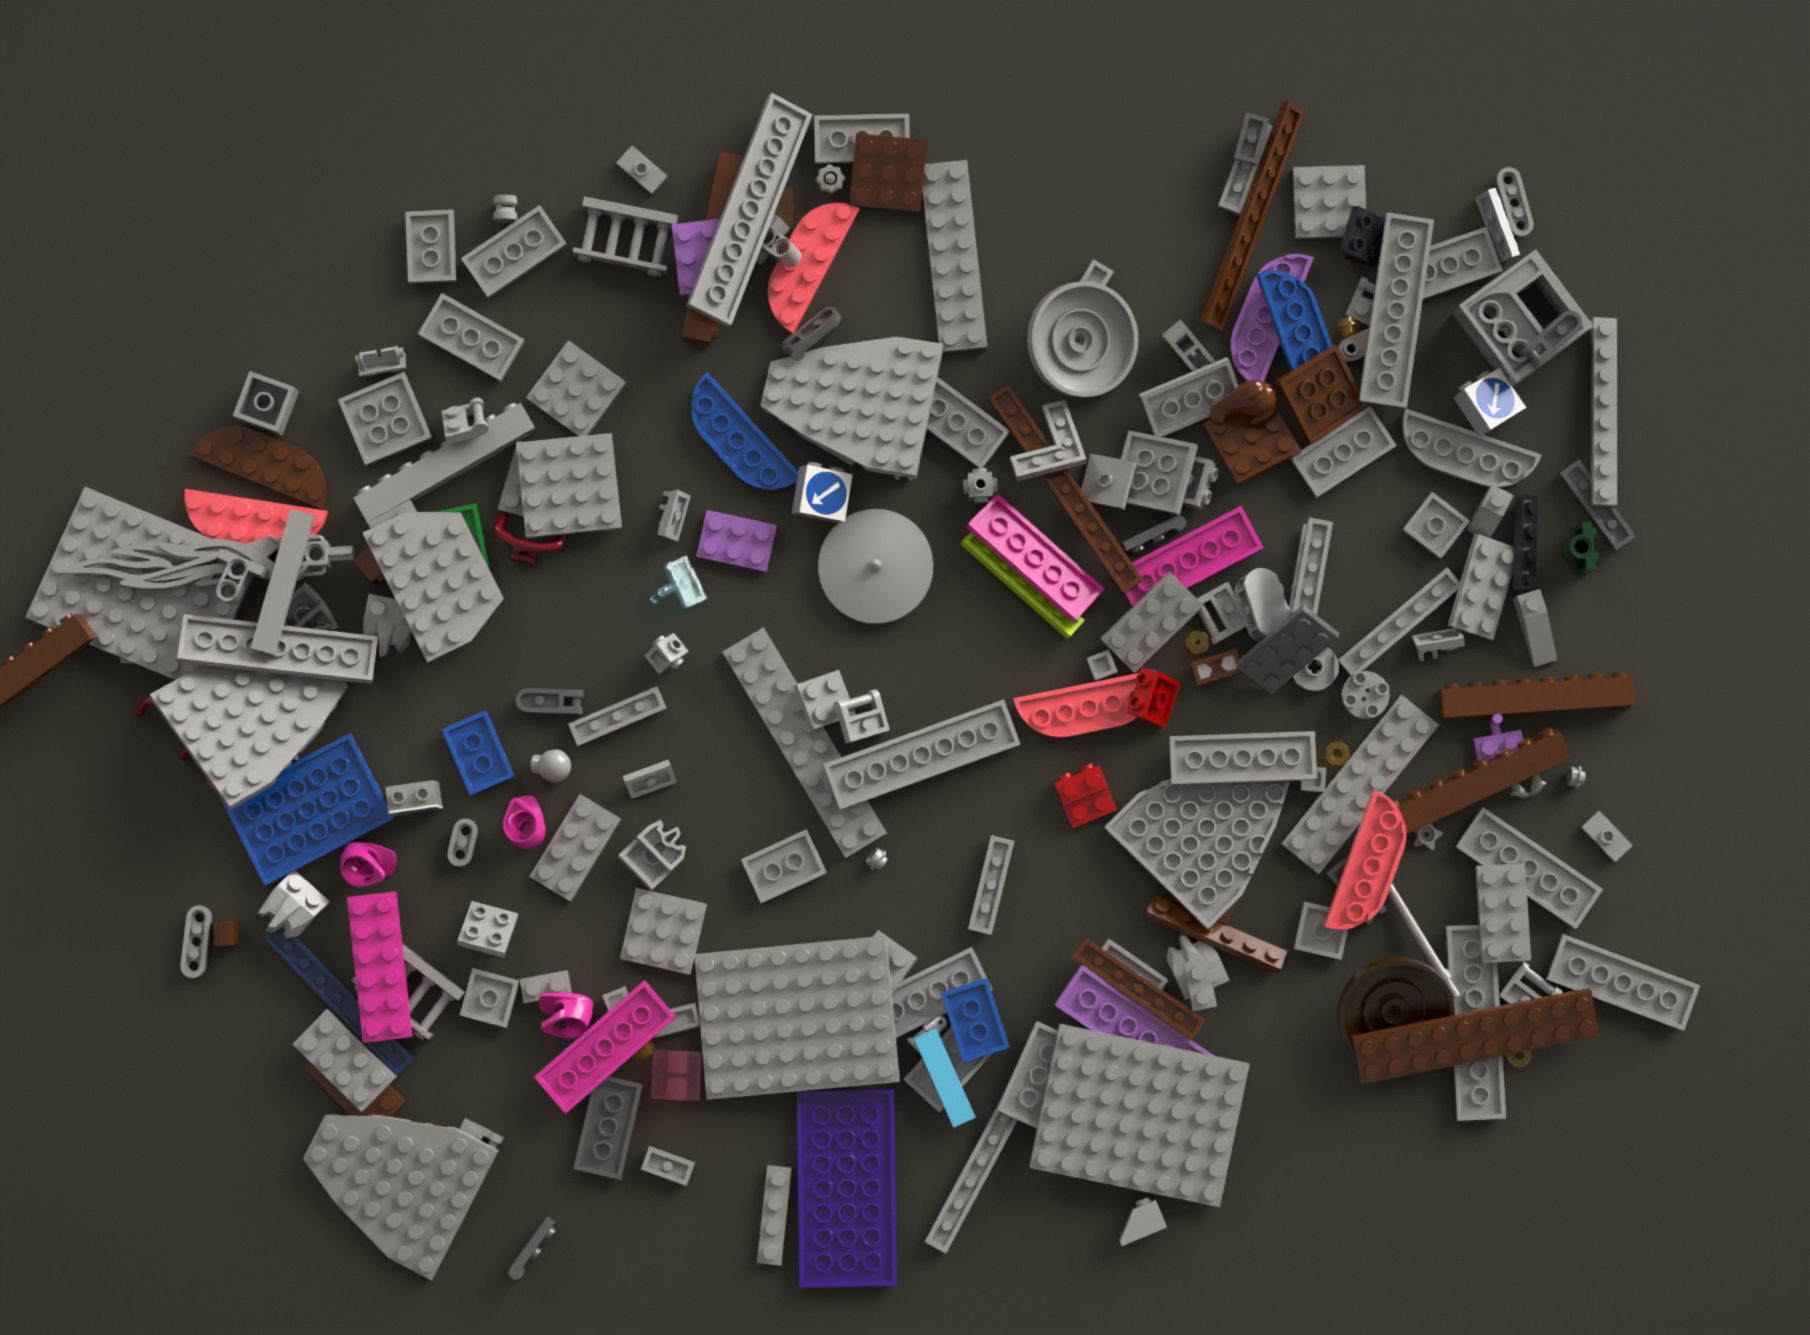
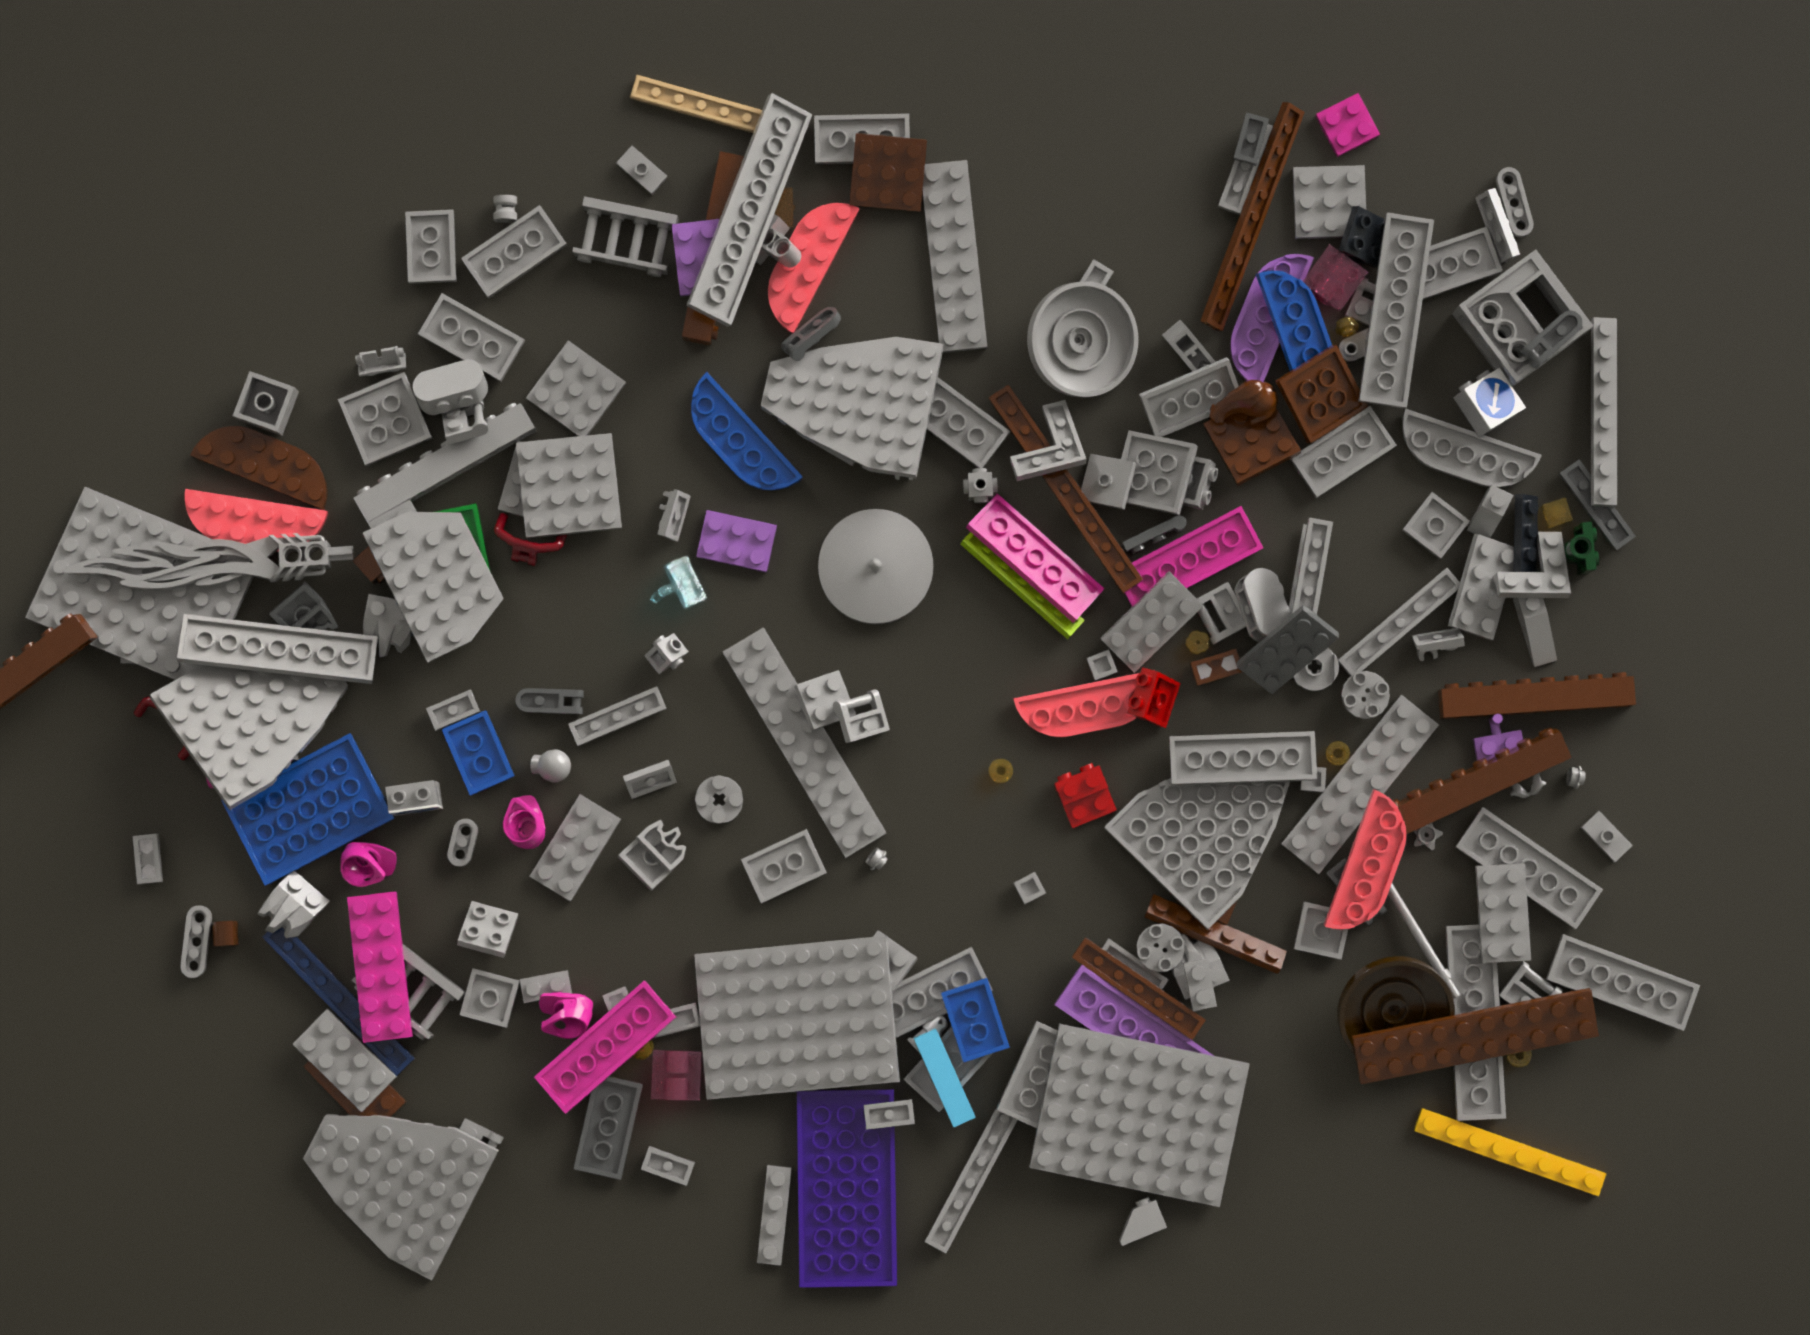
(147, 859): none -> light grey piece
(238, 582): light grey tile -> none
(282, 582): light grey tile -> none
(450, 387): none -> light grey brick
(453, 710): none -> light grey plate
(532, 1249): dark grey plate -> none
(663, 931): light grey plate -> none
(695, 104): none -> tan tile
(733, 800): none -> light grey plate
(822, 493): piece -> none
(830, 178): light grey piece -> none
(889, 1114): none -> light grey plate
(921, 754): light grey plate -> none
(991, 885): light grey plate -> none
(1000, 778): none -> clear yellow plate
(1029, 888): none -> light grey plate
(1165, 937): none -> light grey plate
(1334, 278): none -> clear pink plate
(1347, 125): none -> dark pink plate
(1509, 1152): none -> yellow plate
(1549, 583): none -> light grey plate
(1557, 512): none -> clear yellow plate

